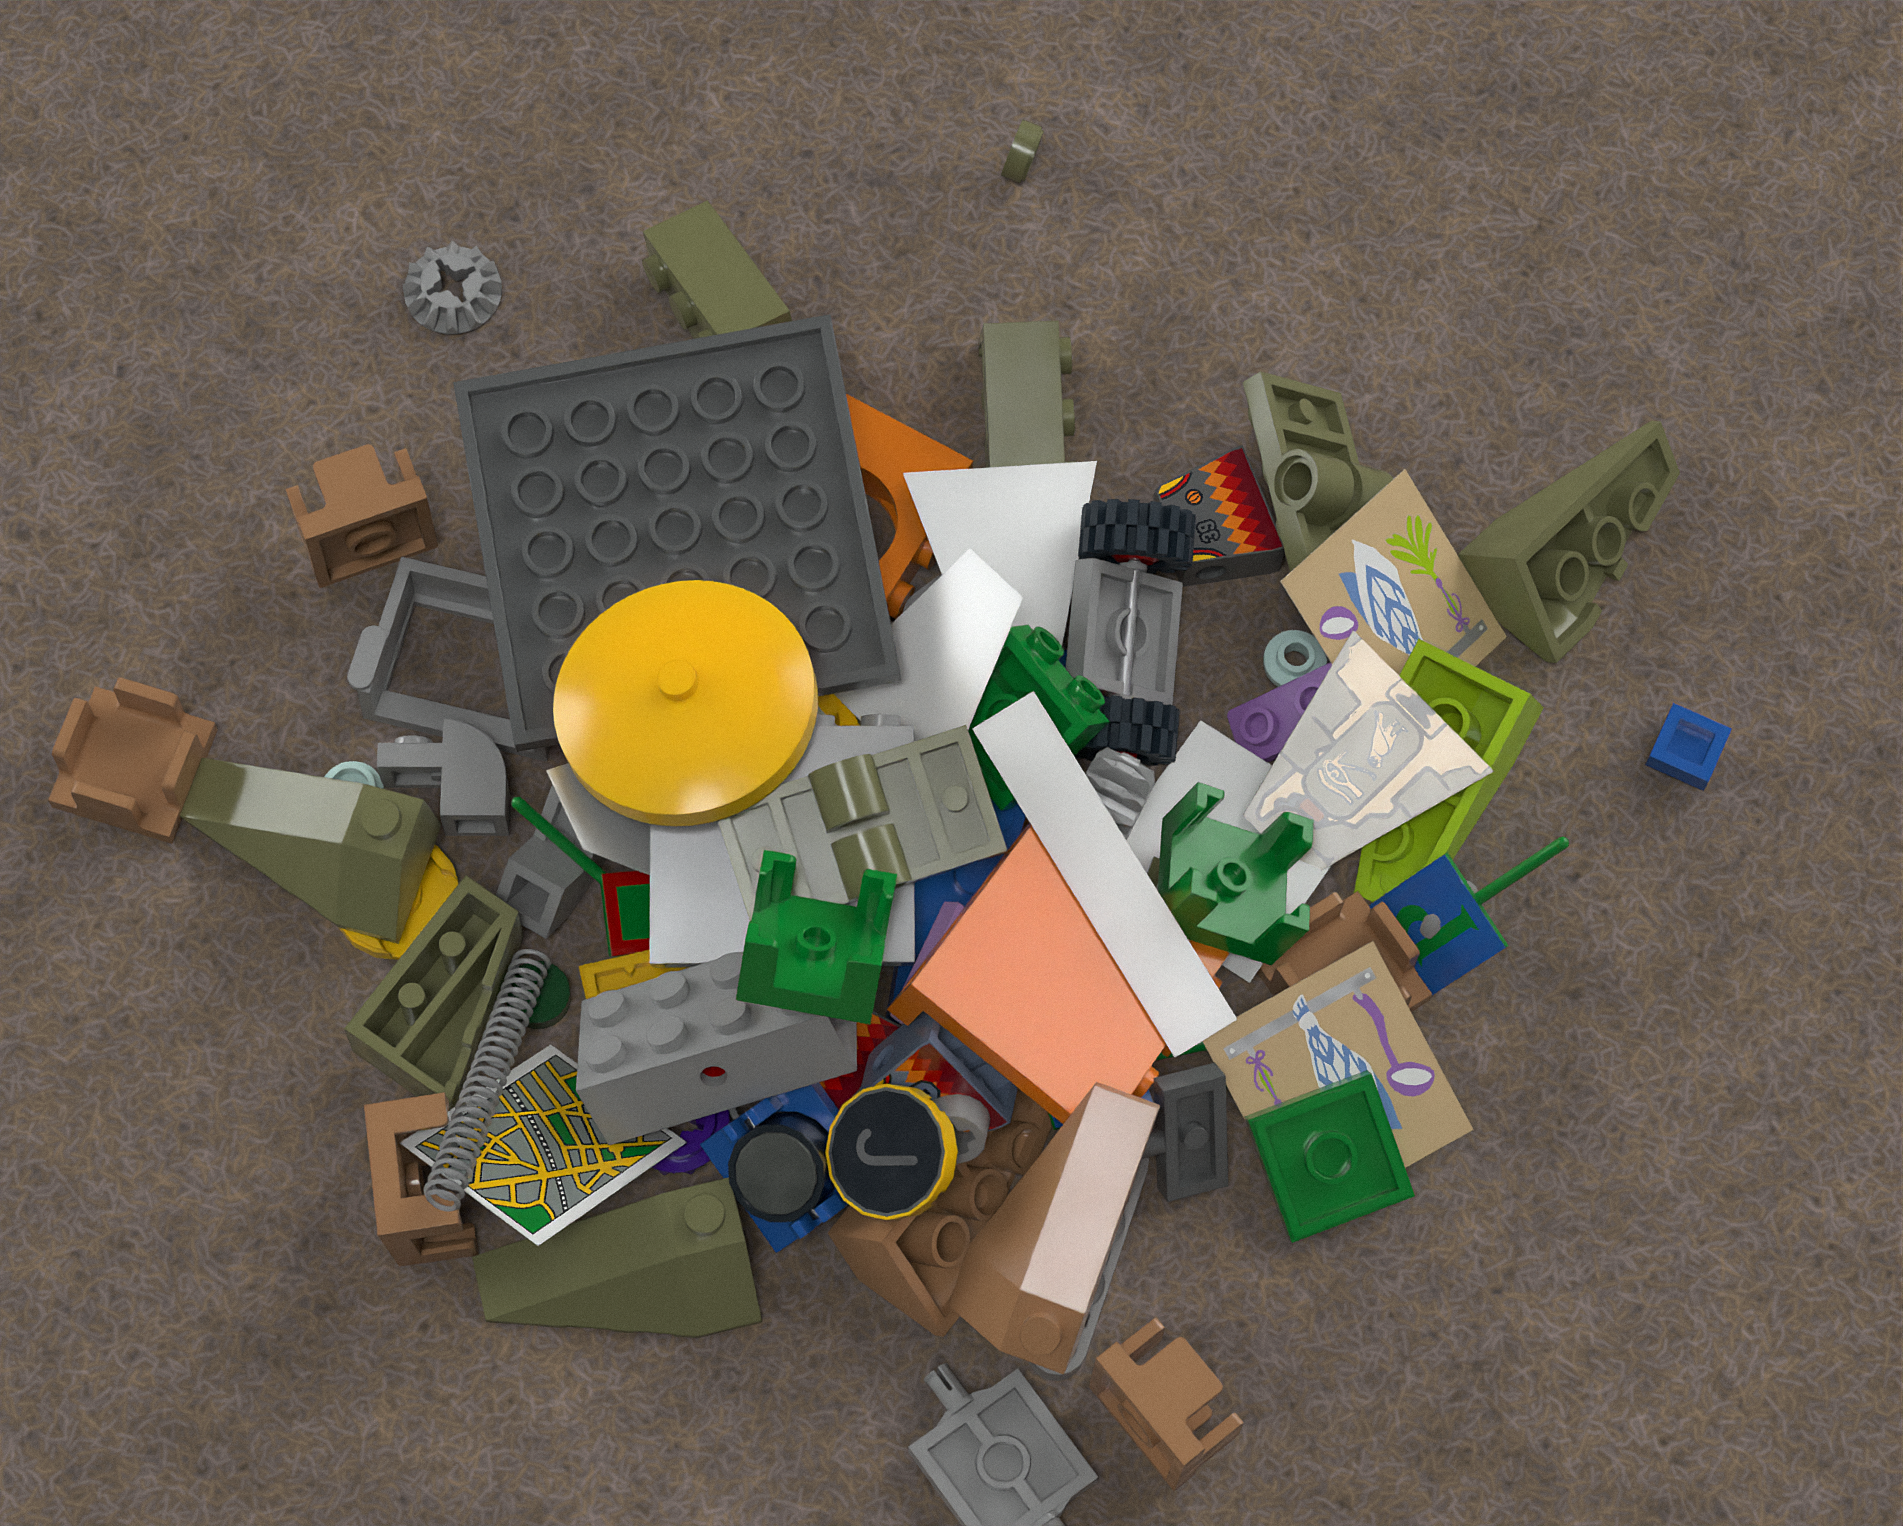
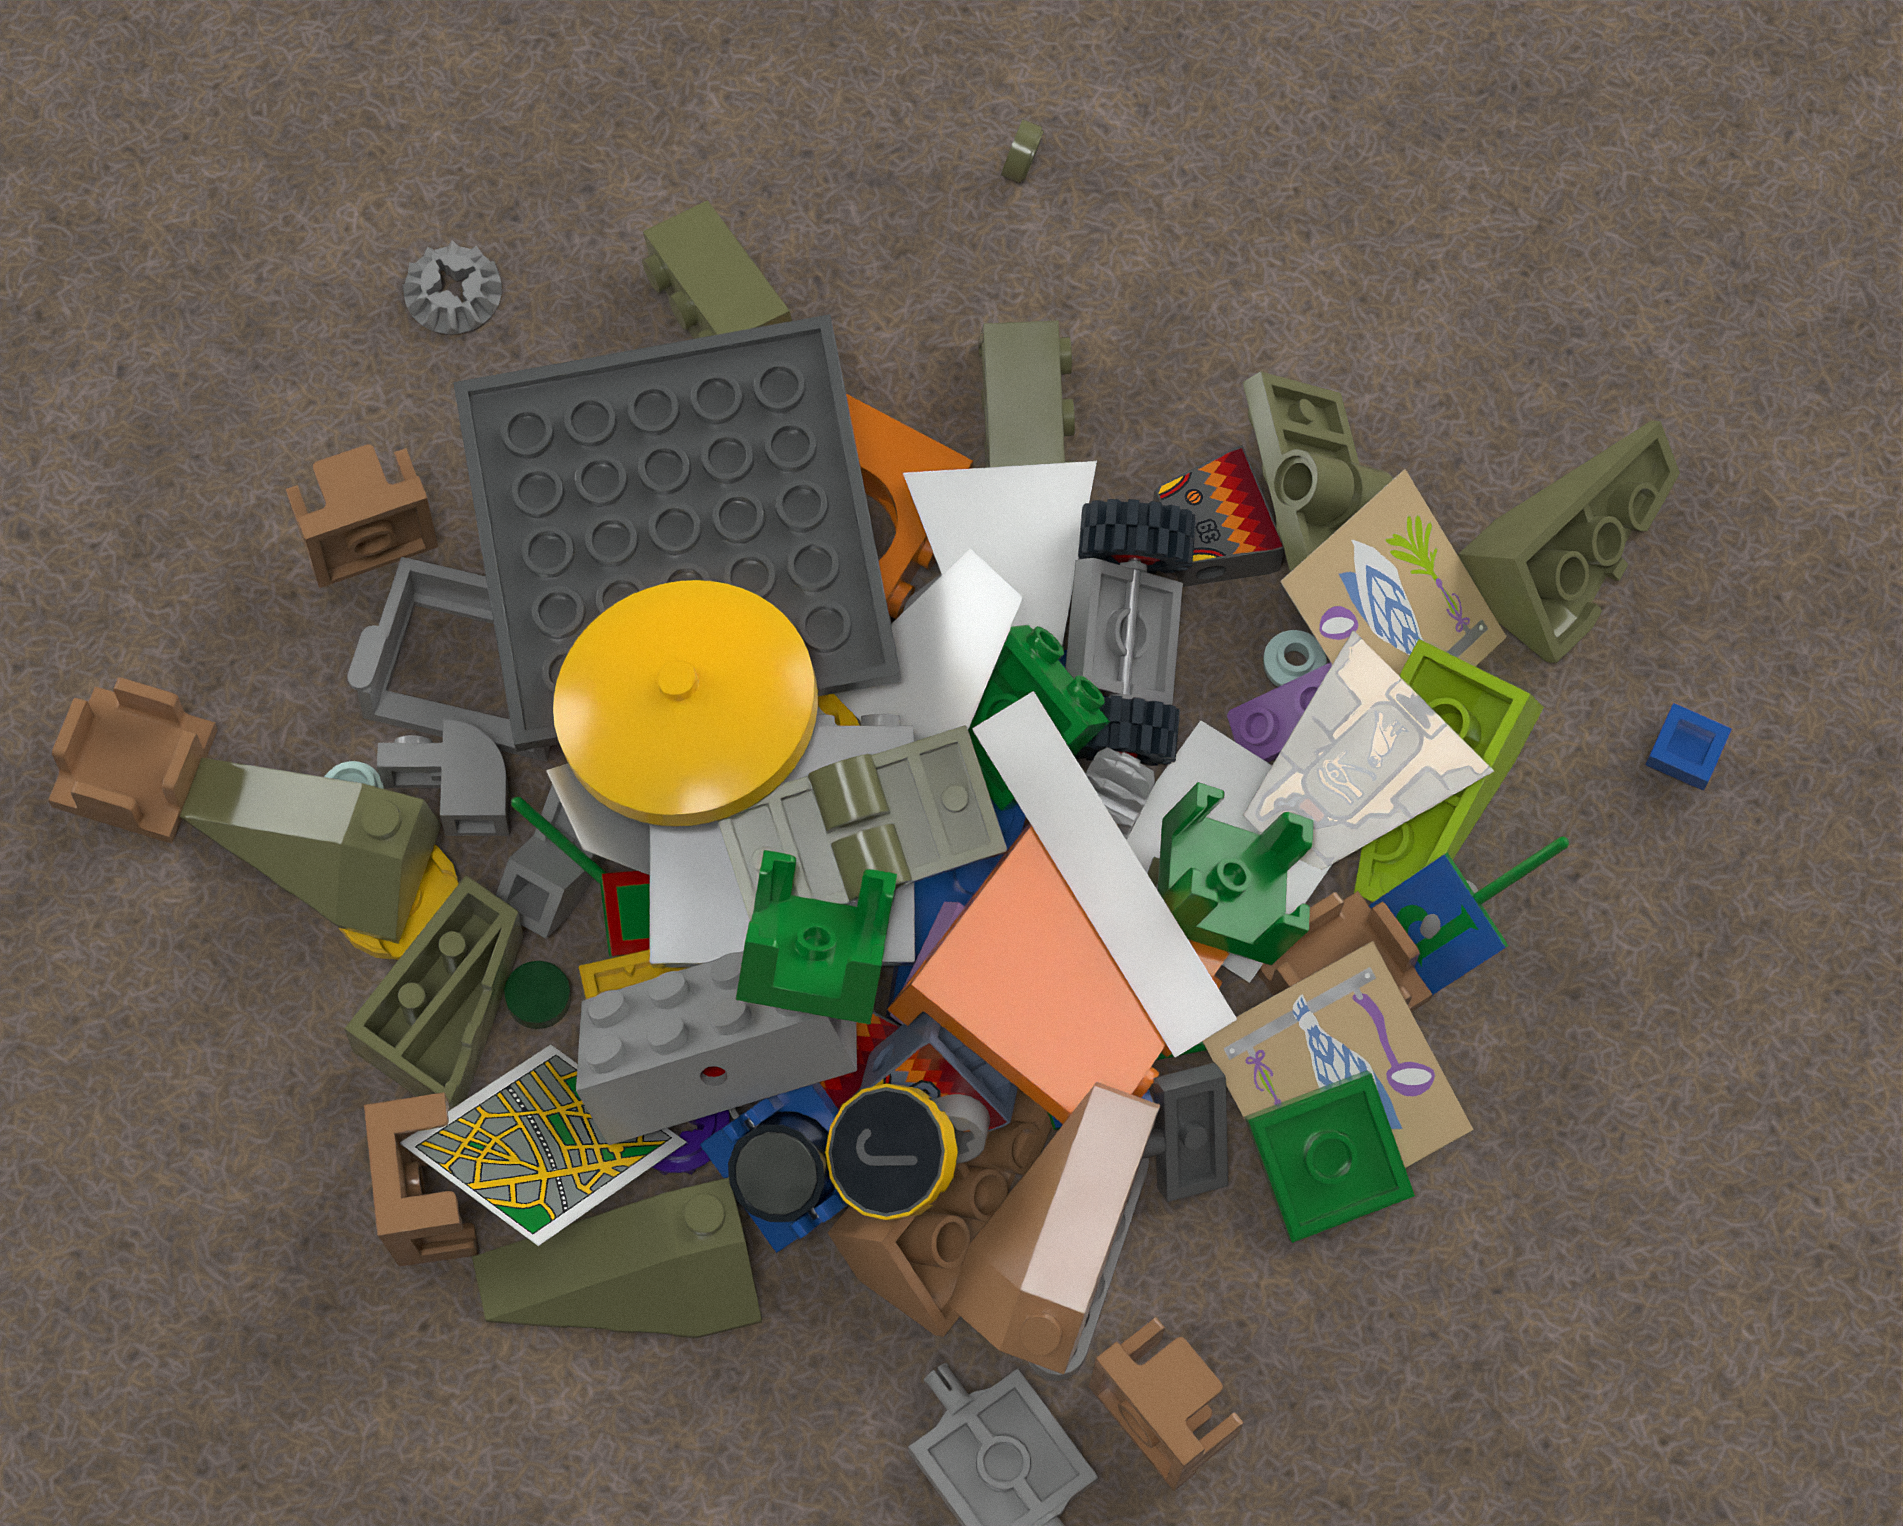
(472, 1076): light grey piece -> none

